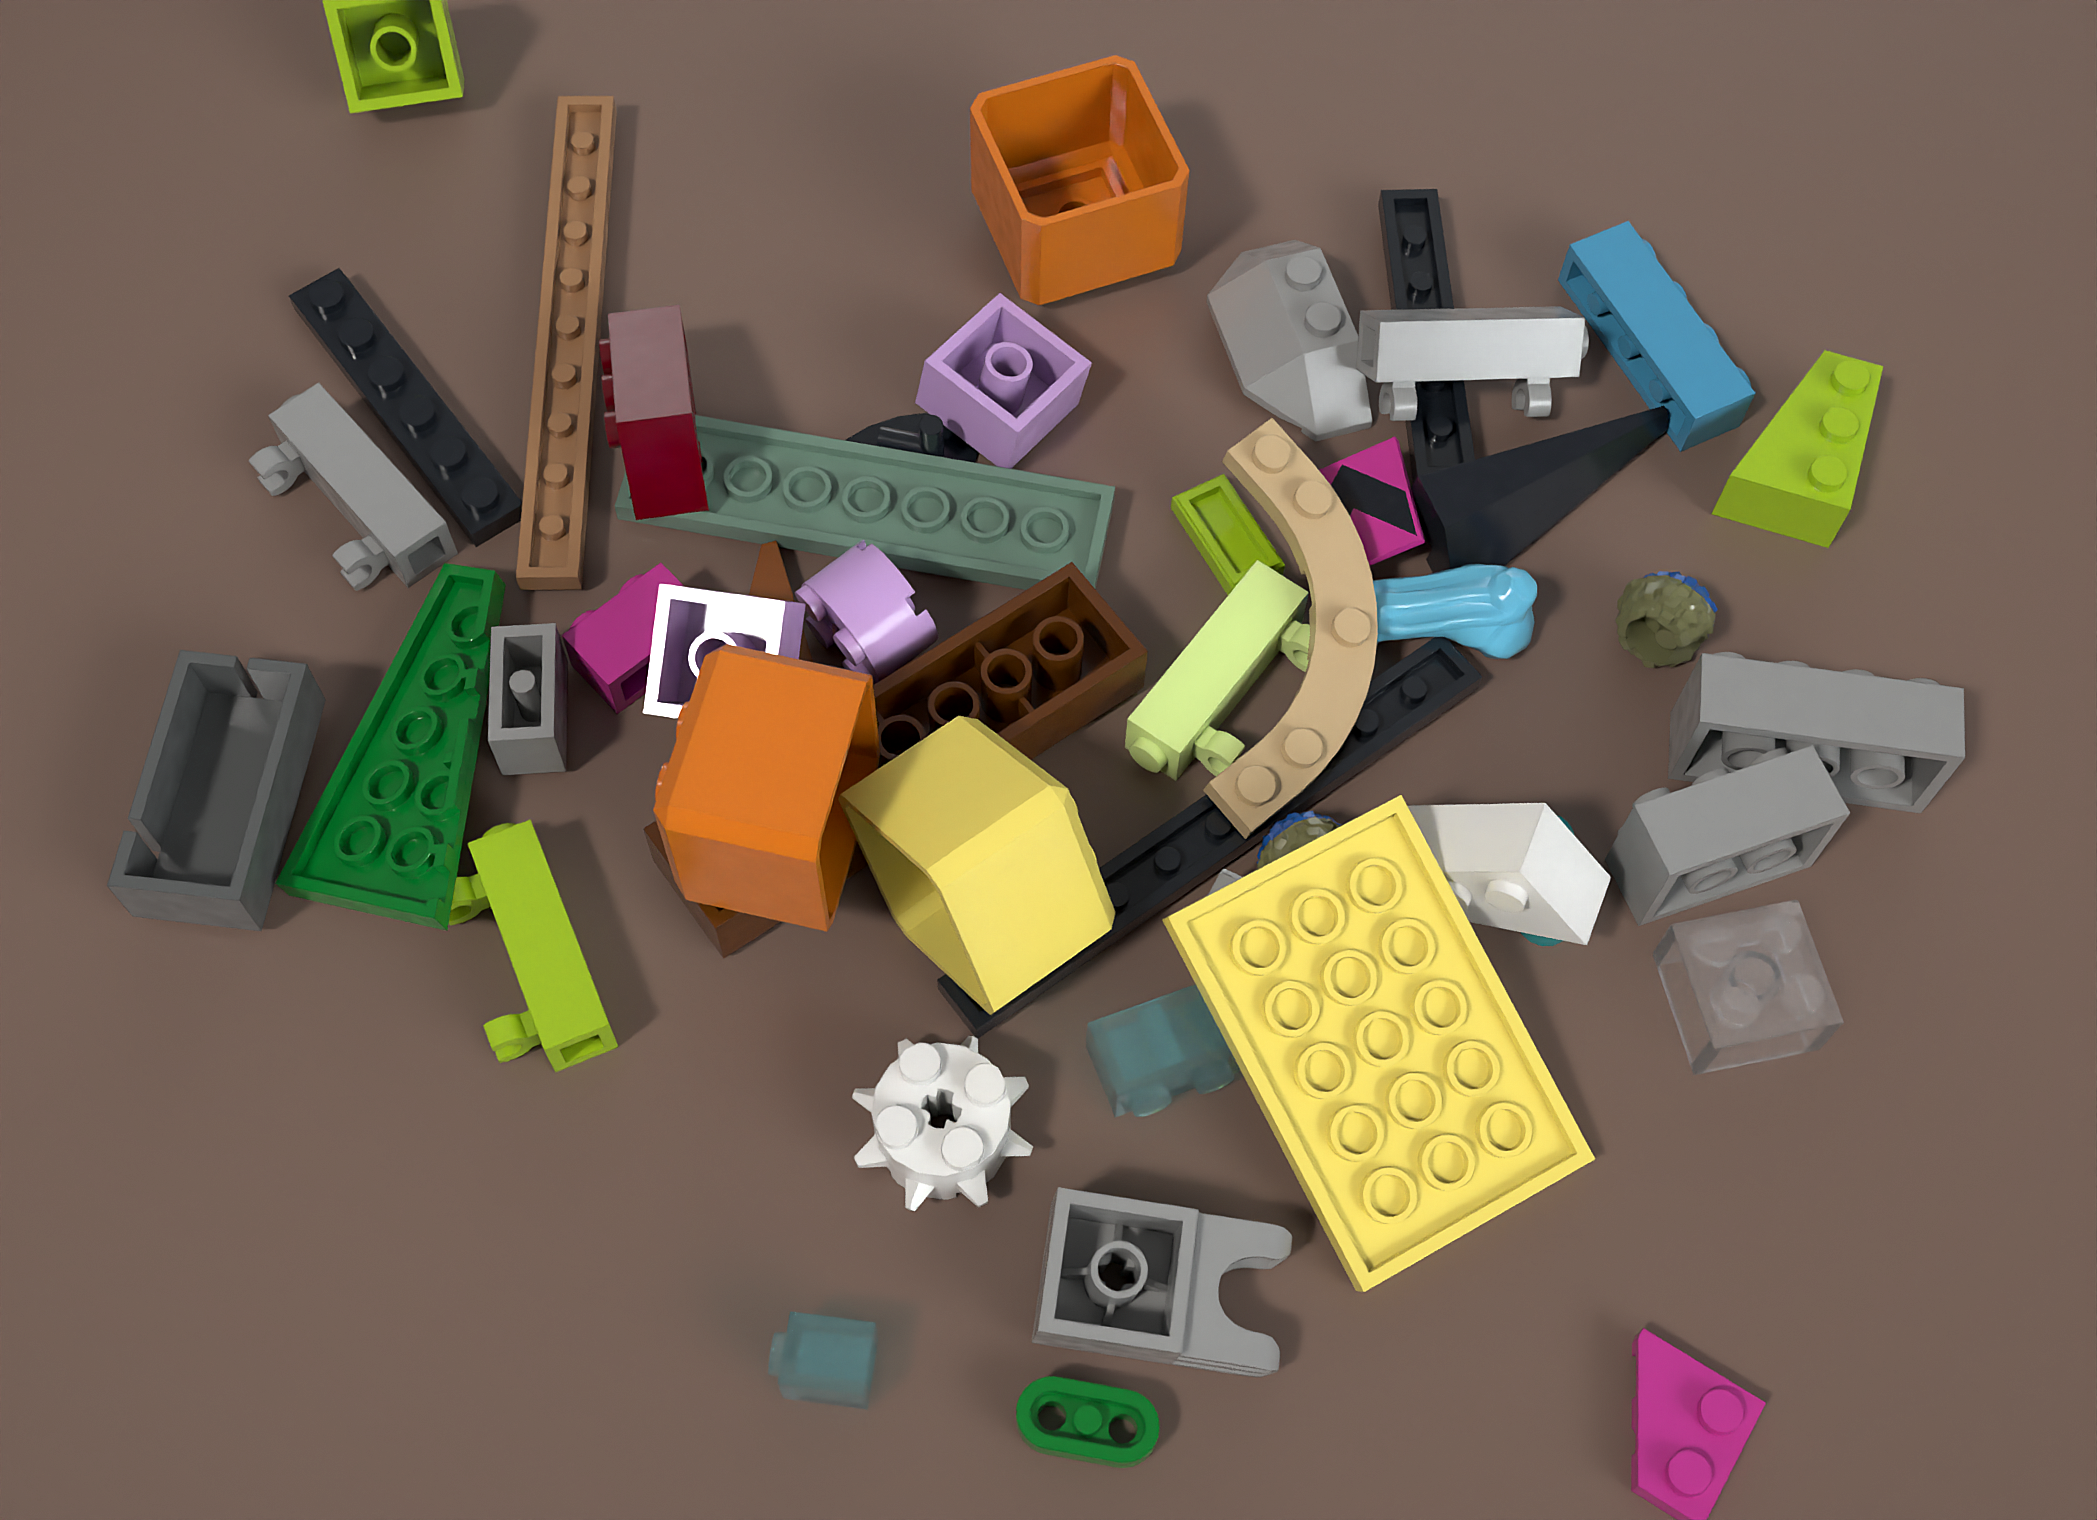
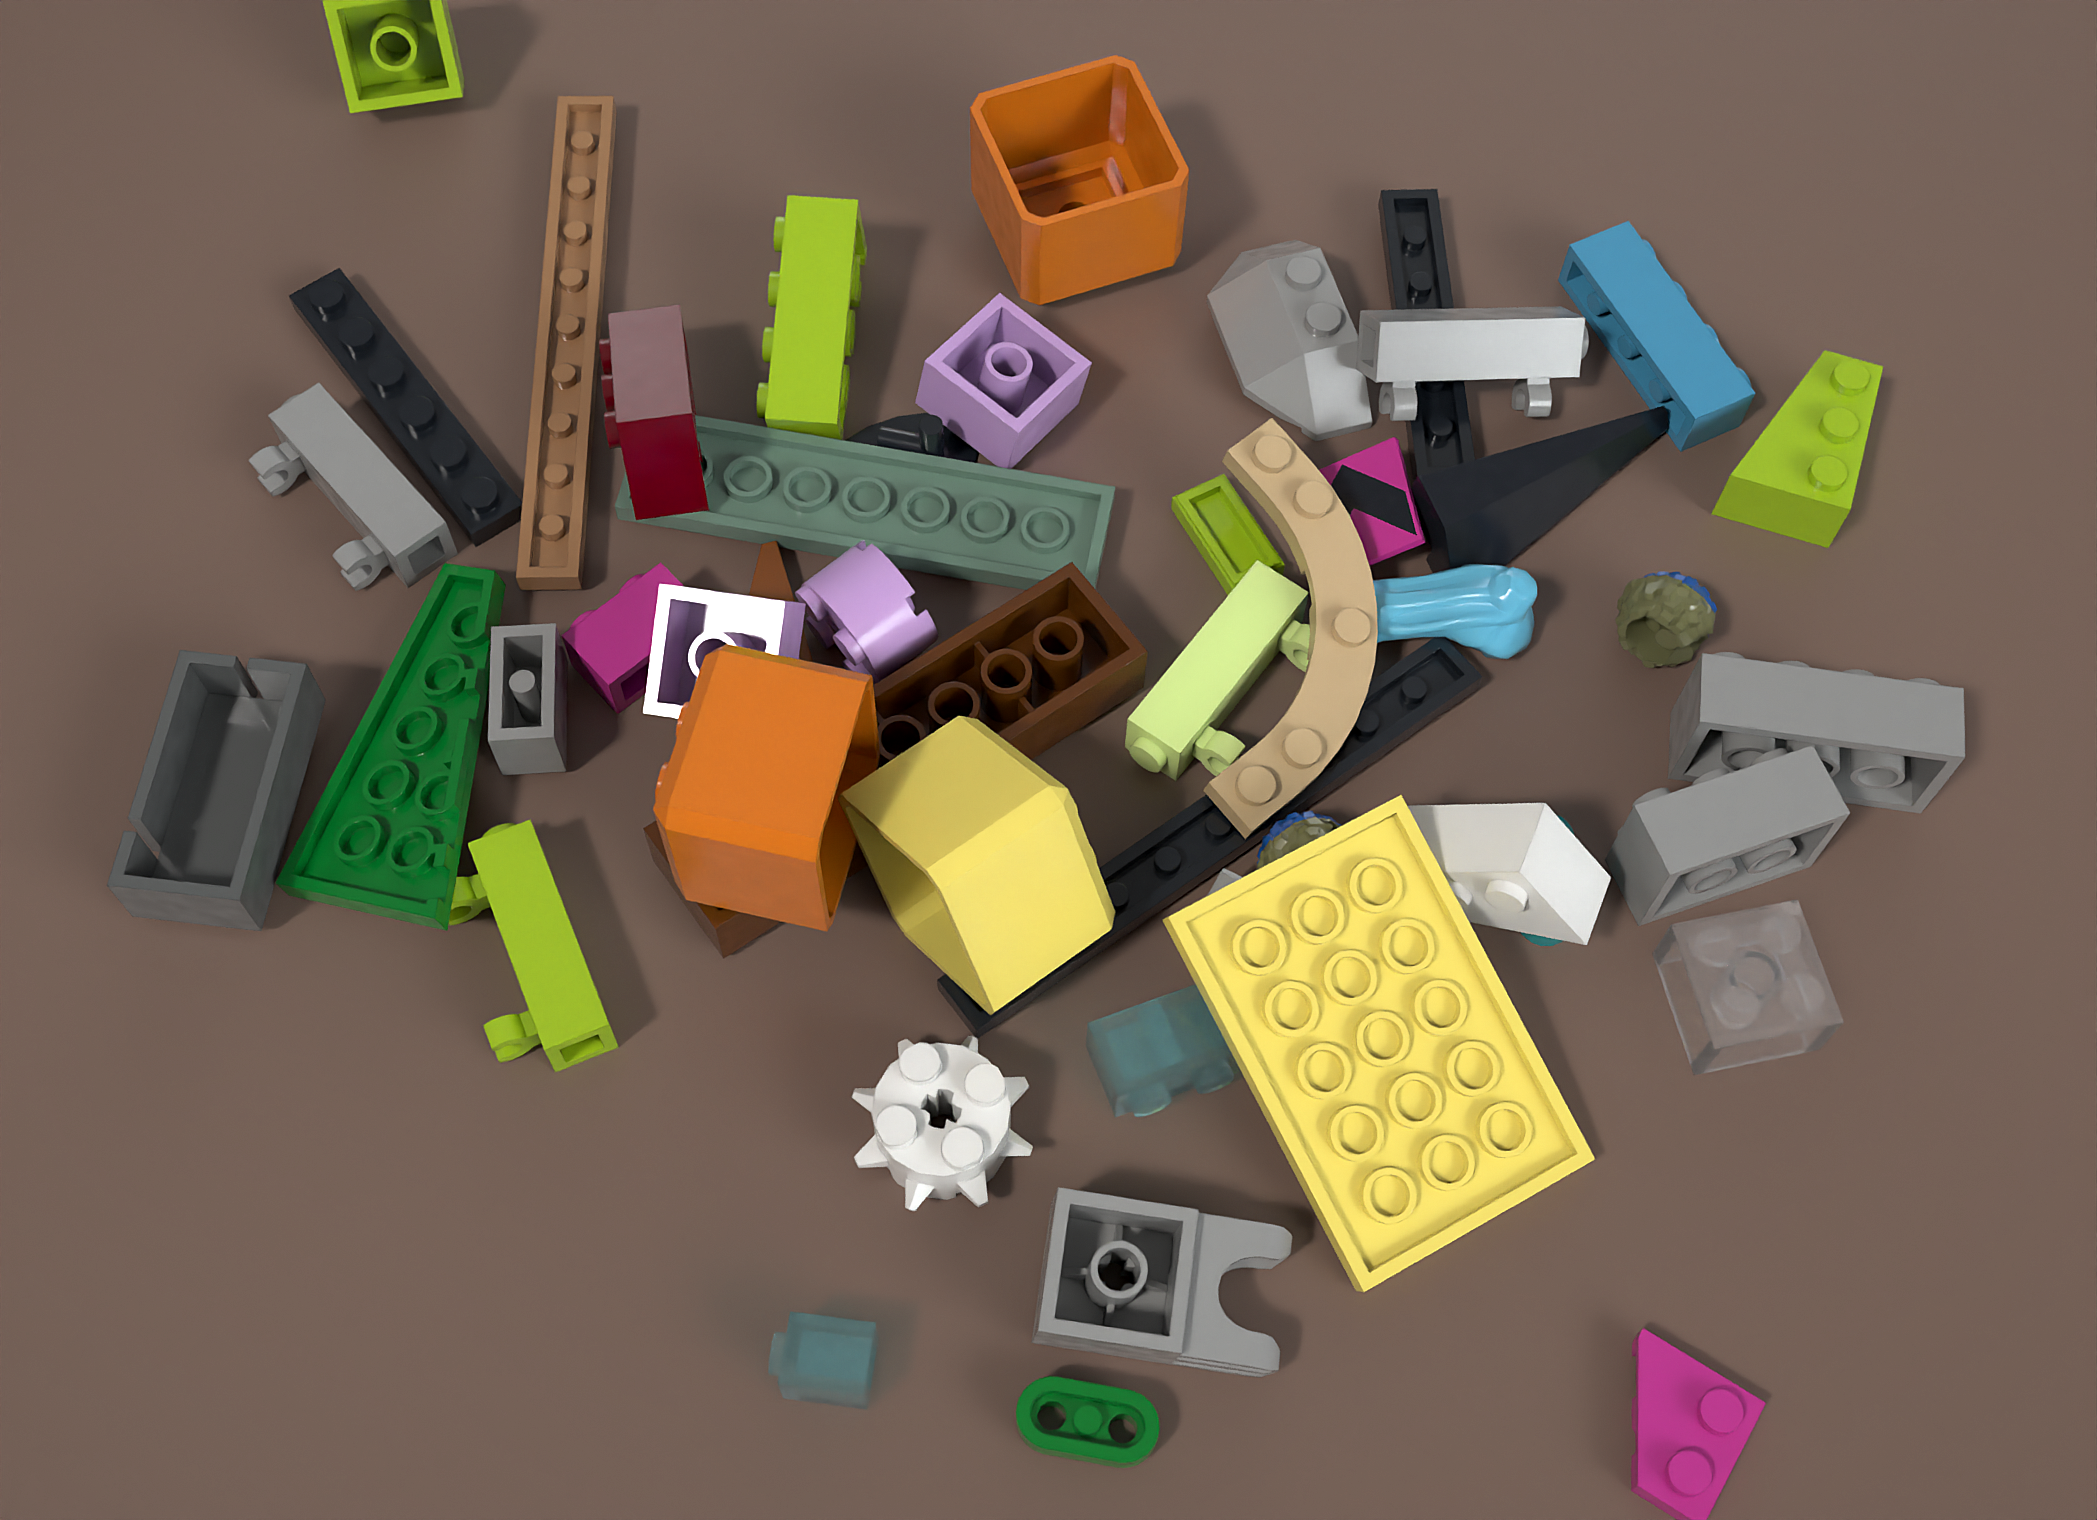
(813, 323): none -> lime wedge

